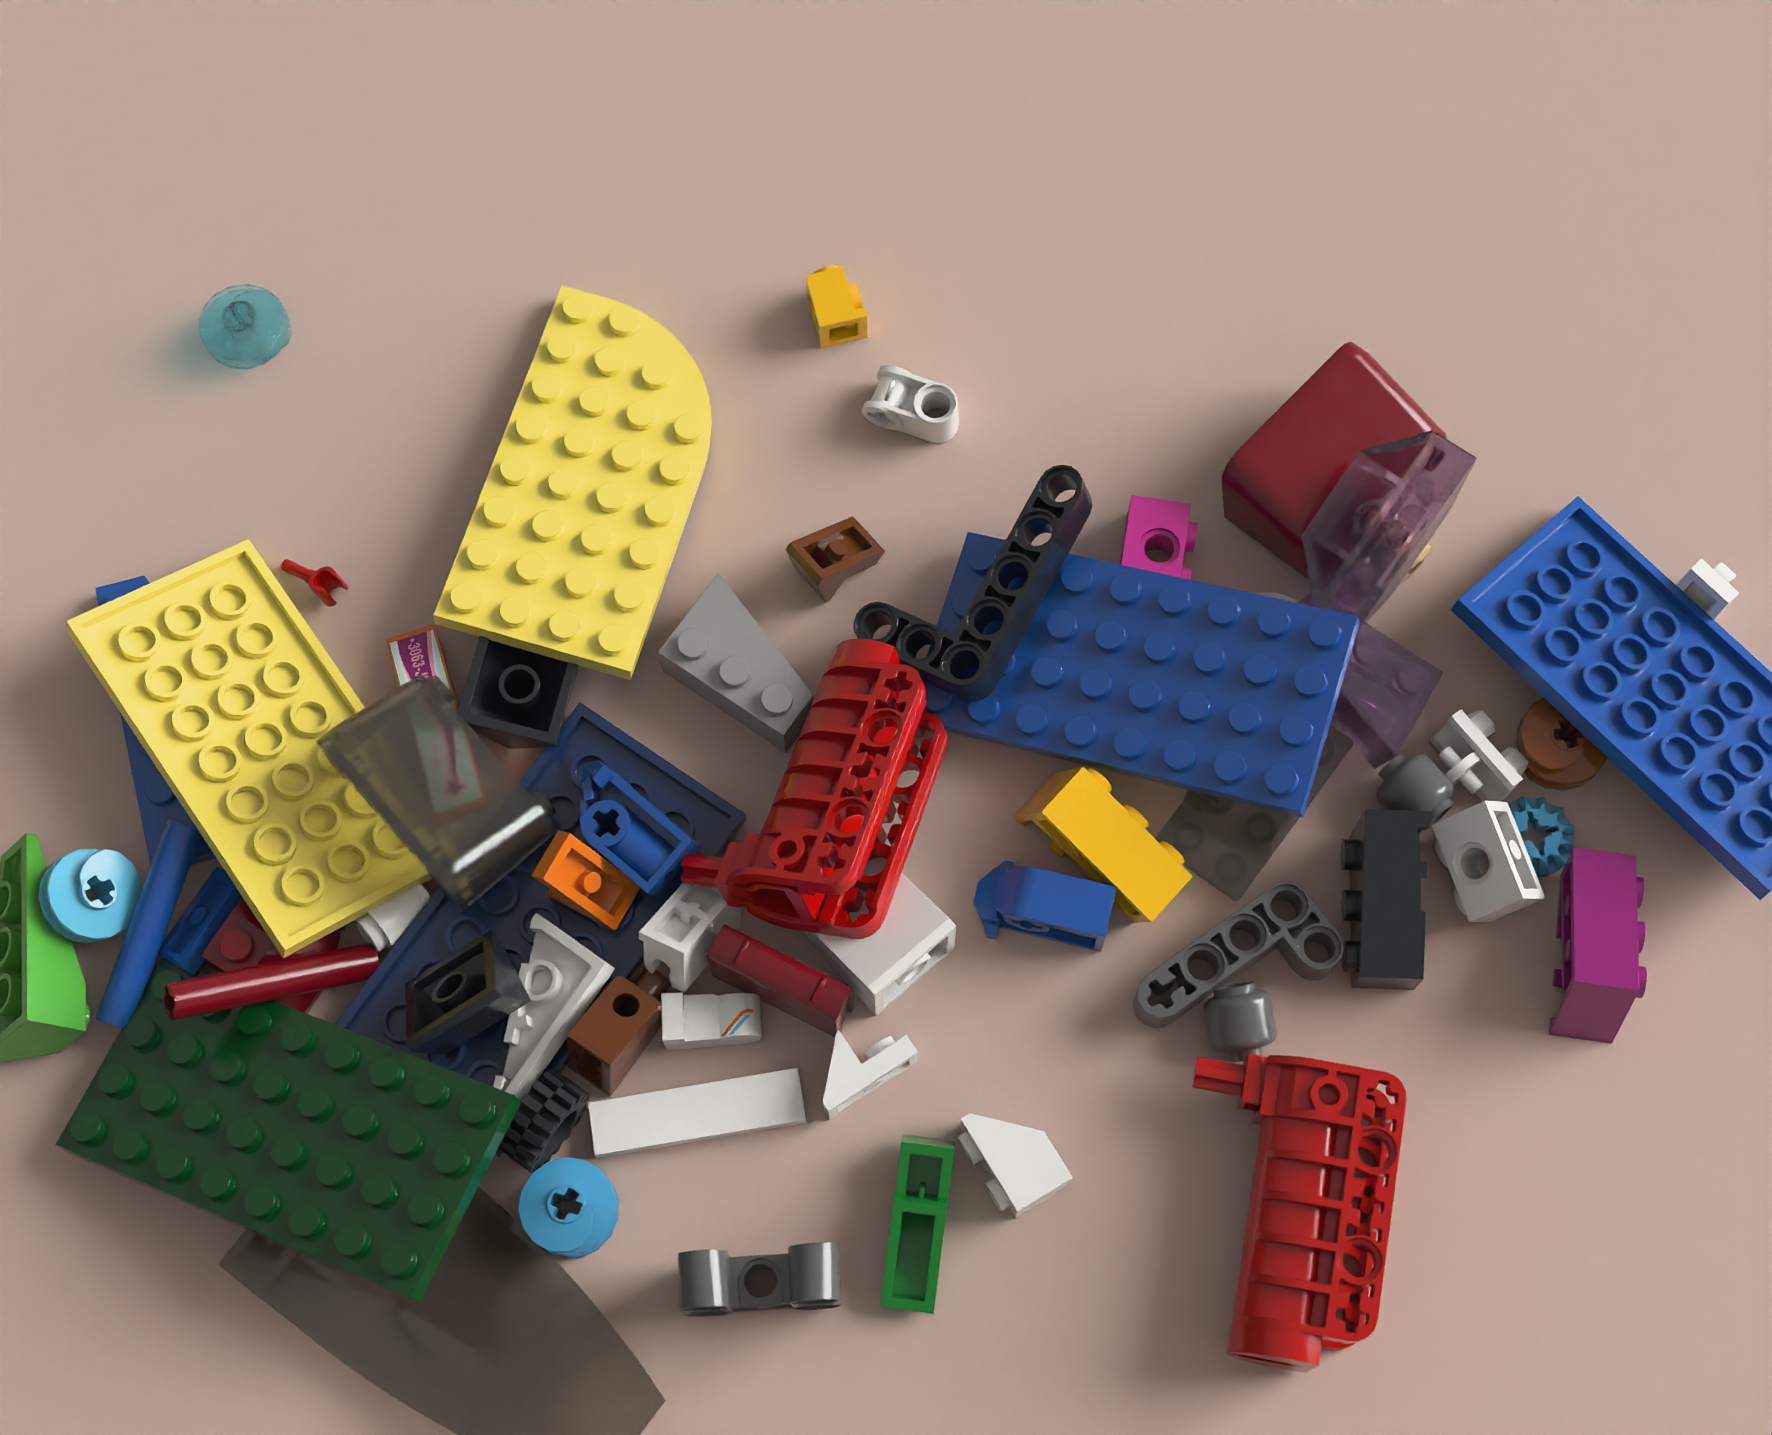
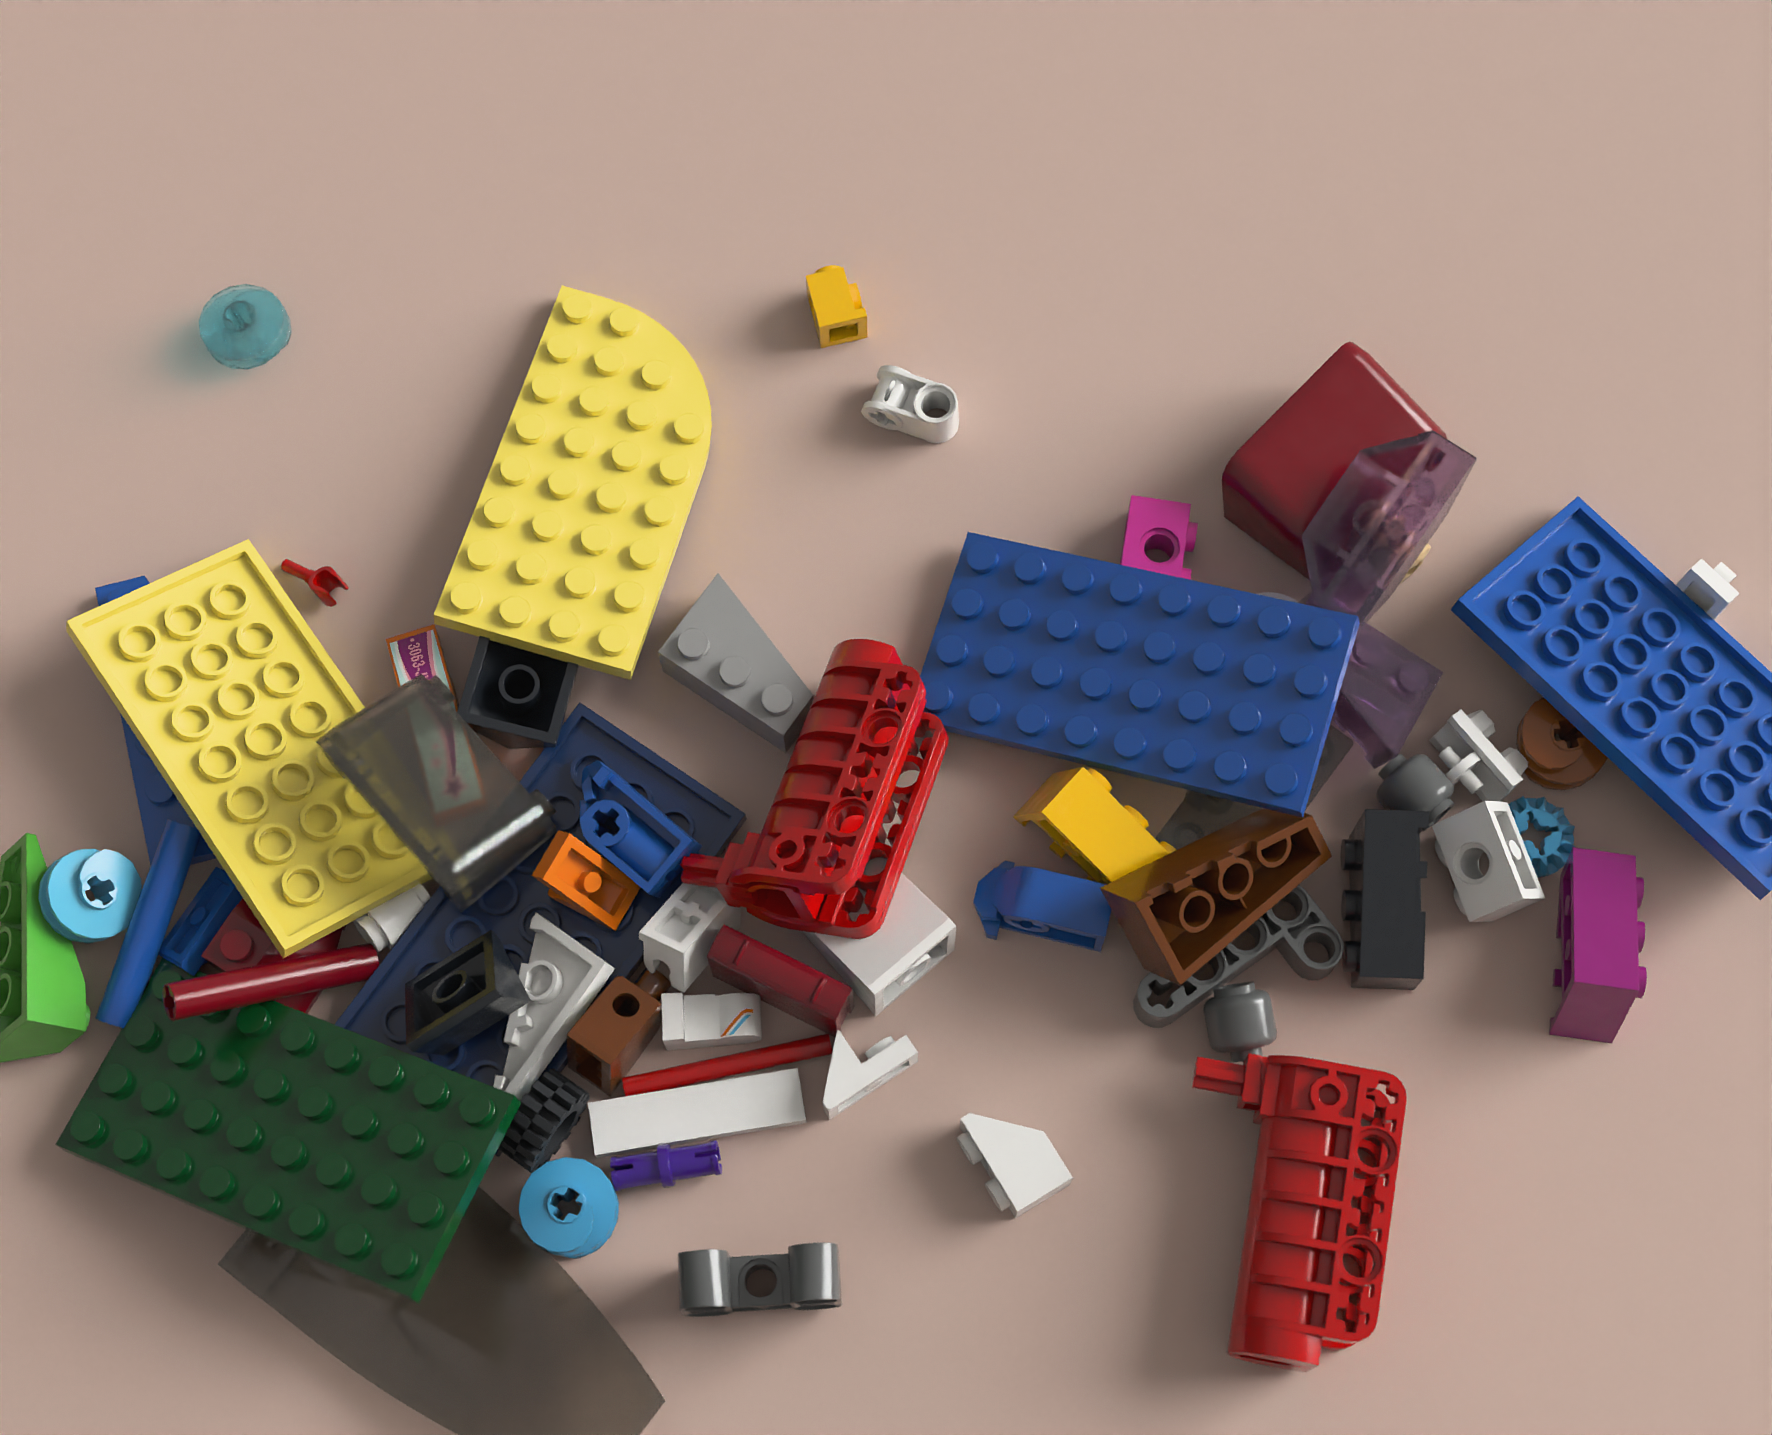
(666, 1165): none -> dark purple pin
(728, 1065): none -> red bar
(833, 555): reddish brown slope -> none
(917, 1224): green slope -> none
(993, 599): black beam -> none
(1213, 889): none -> reddish brown wedge

